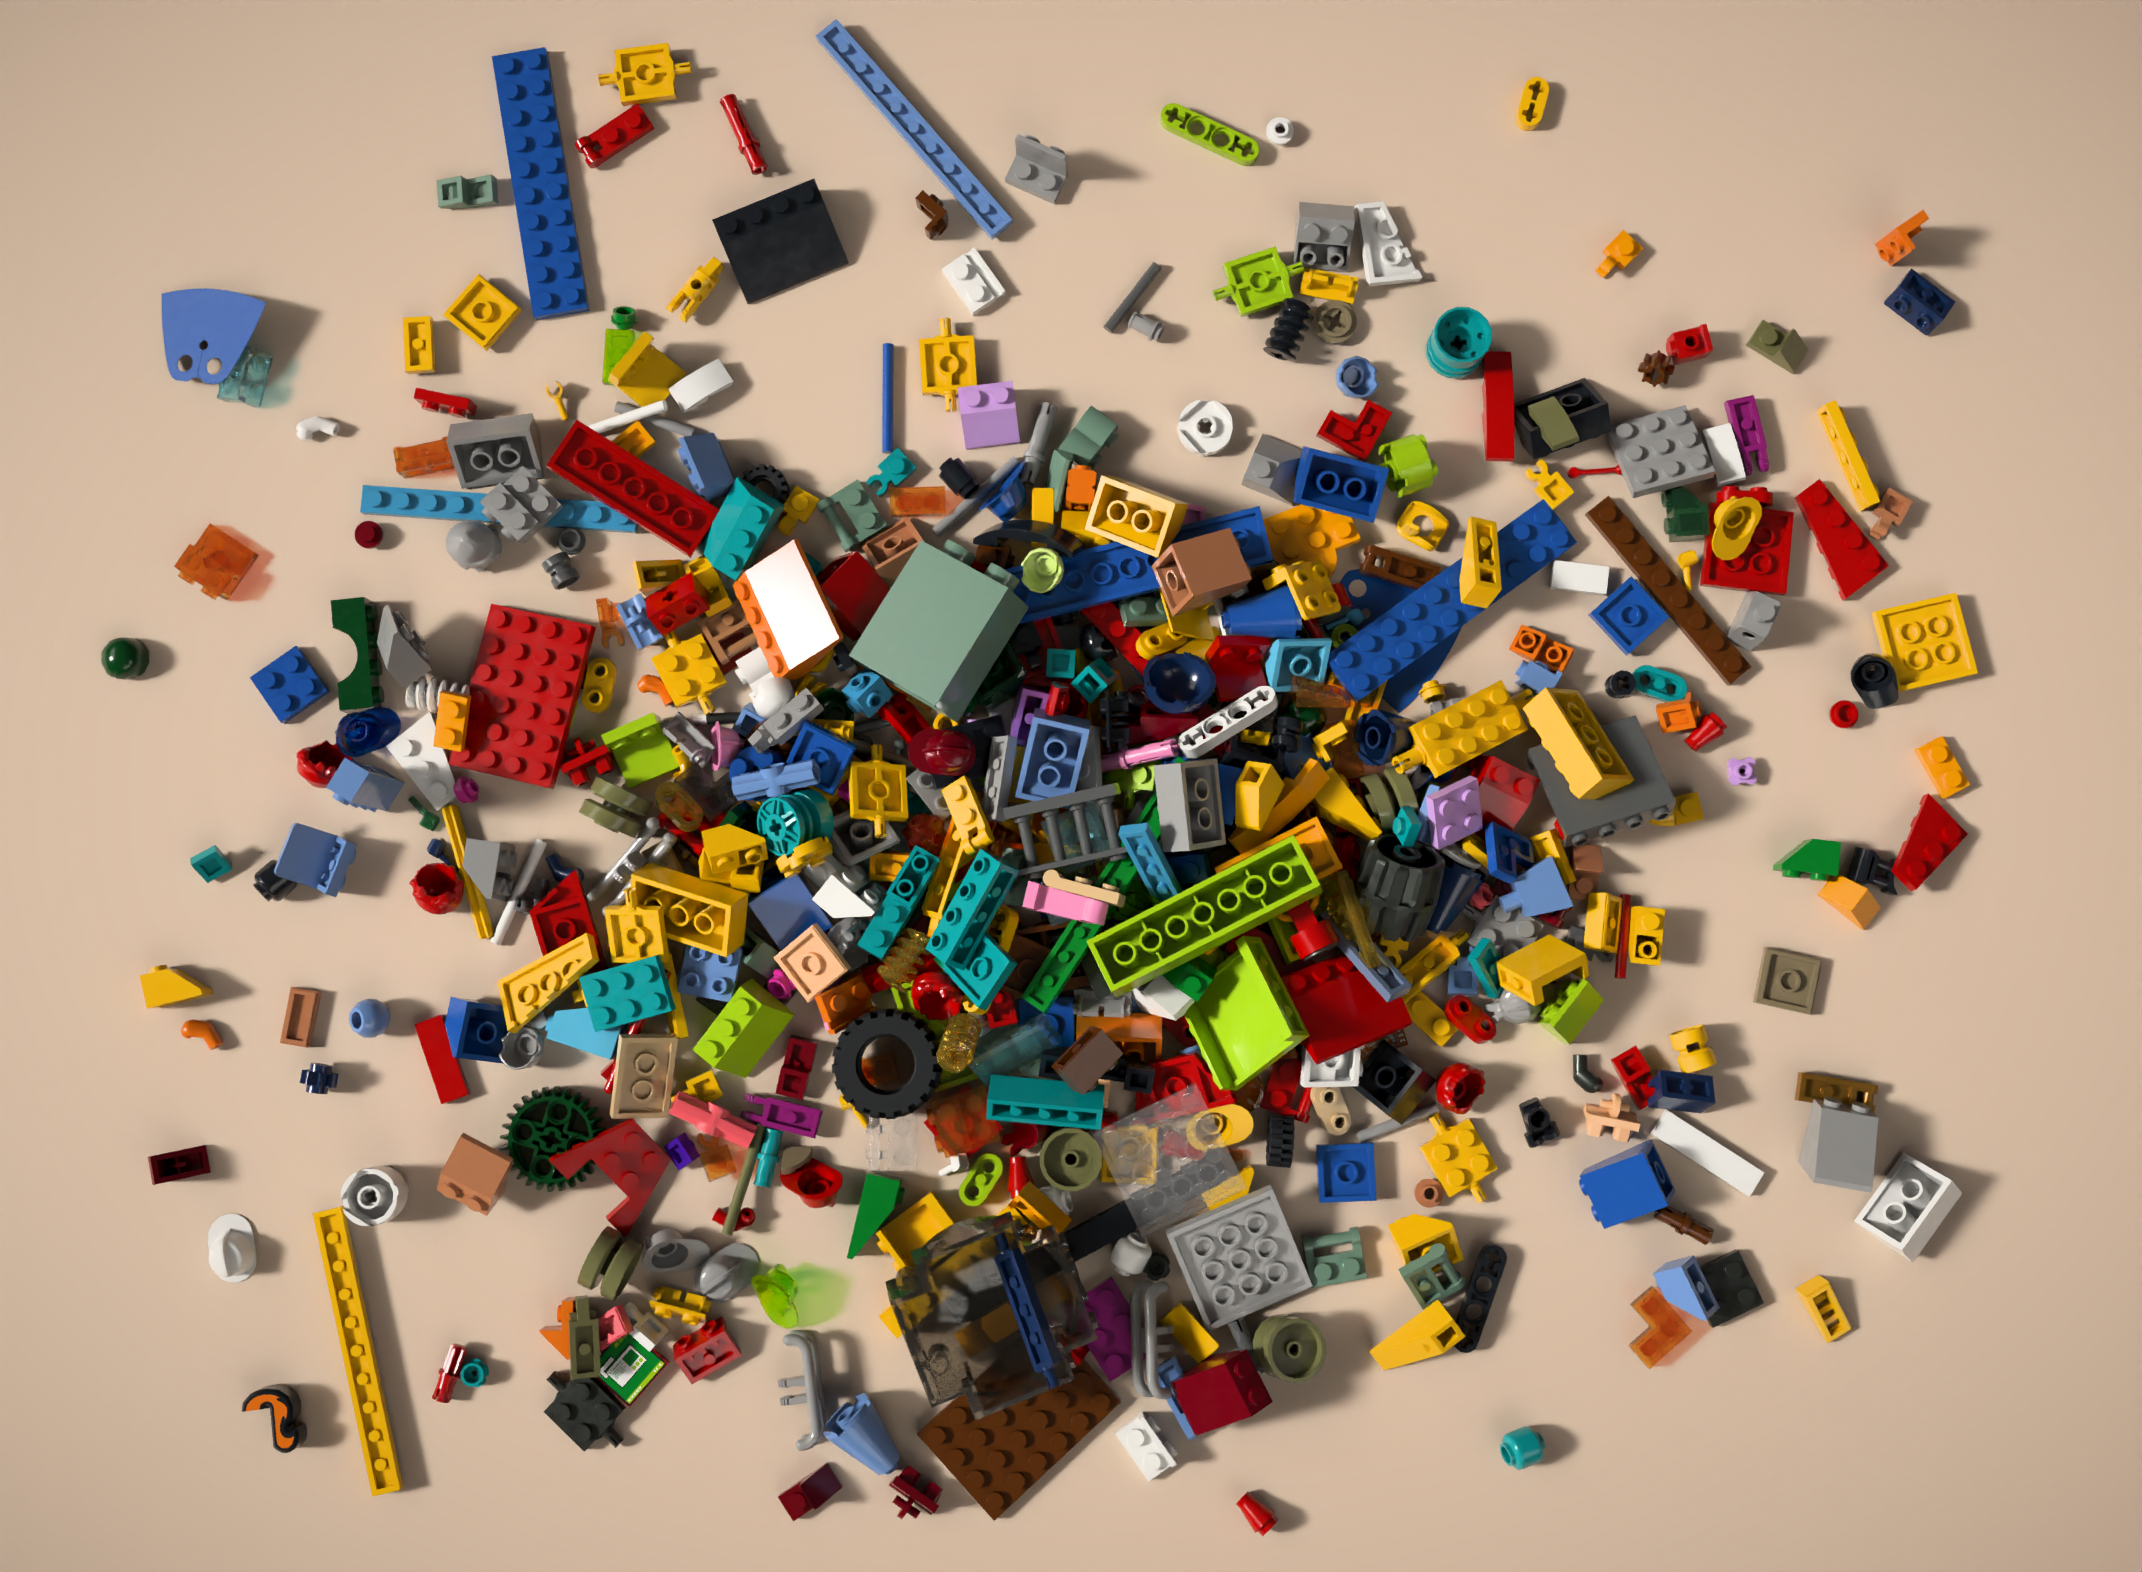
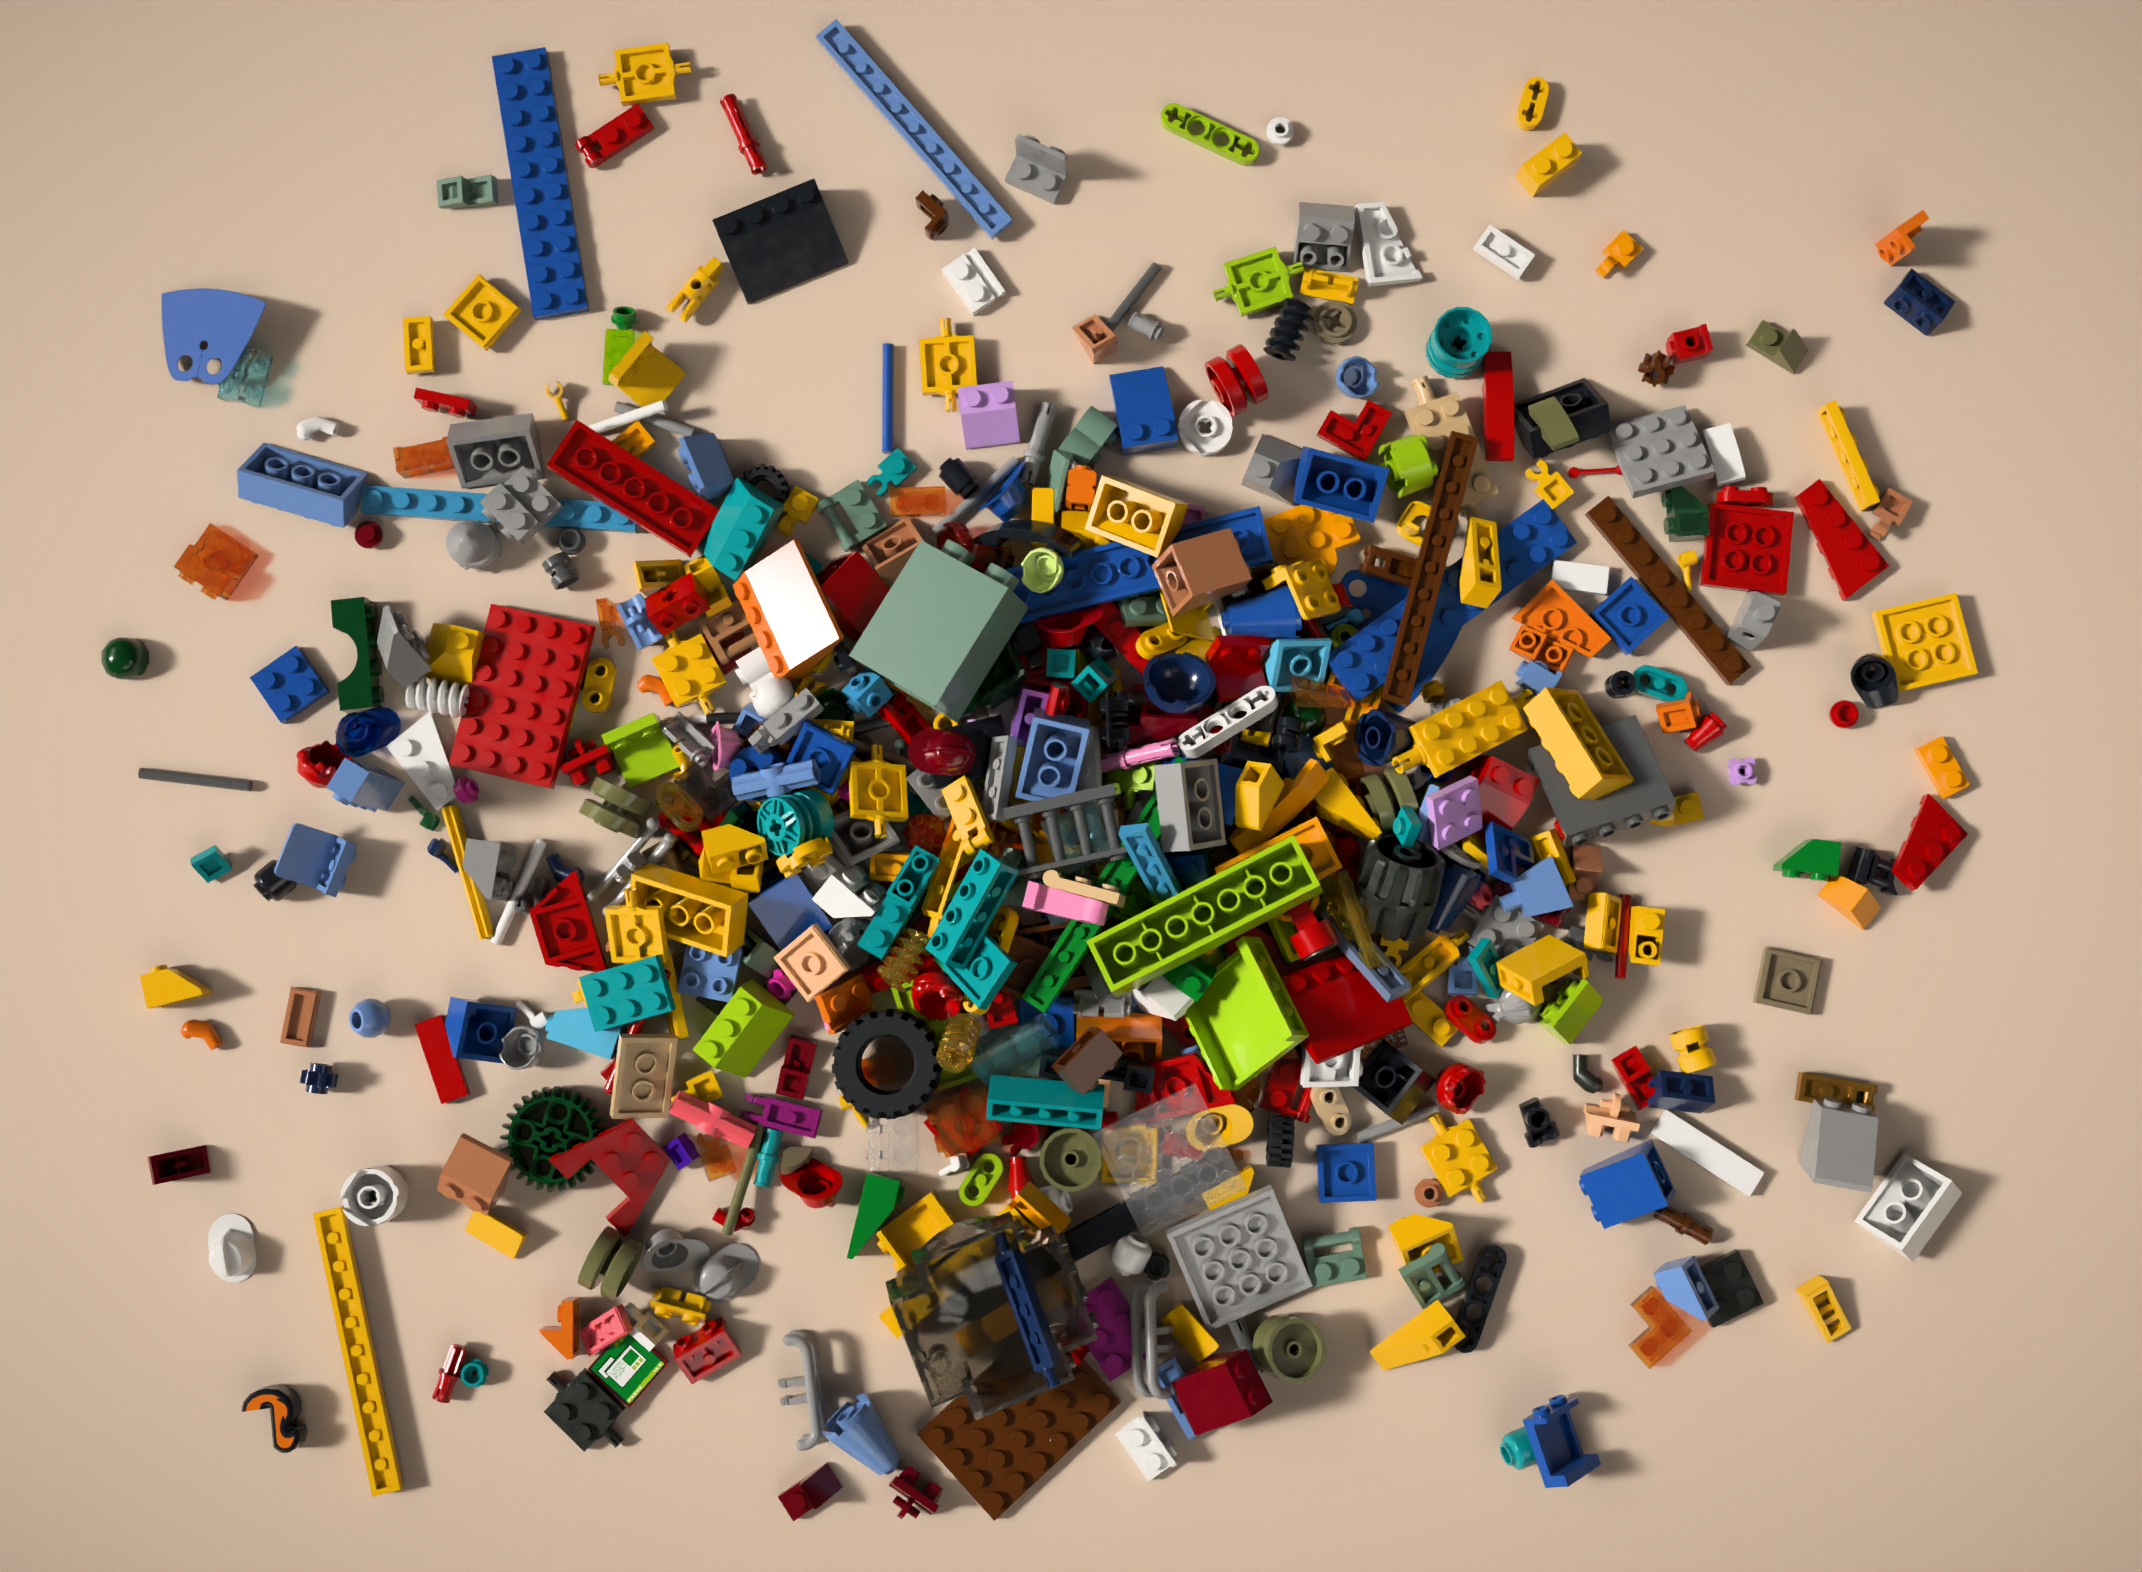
(195, 779): none -> dark grey bar
(301, 484): none -> medium blue slope
(437, 888): red hair -> none
(452, 721): light orange plate -> none
(453, 653): none -> yellow slope
(497, 1233): none -> yellow slope
(542, 981): yellow wing -> none
(583, 1341): olive hinge -> none
(700, 385): white slope -> none
(777, 1295): clear neon green piece -> none
(956, 532): none -> clear red hair
(1070, 627): none -> red piece
(1096, 338): none -> nougat slope
(1143, 411): none -> blue slope
(1236, 380): none -> red wheel
(1257, 1514): red cone -> none
(1429, 569): none -> reddish brown plate
(1435, 420): none -> tan plate
(1503, 252): none -> white plate
(1548, 164): none -> yellow brick
(1557, 1443): none -> blue panel
(1563, 620): none -> orange wing
(1735, 525): yellow piece -> none
(1748, 432): magenta hinge -> none

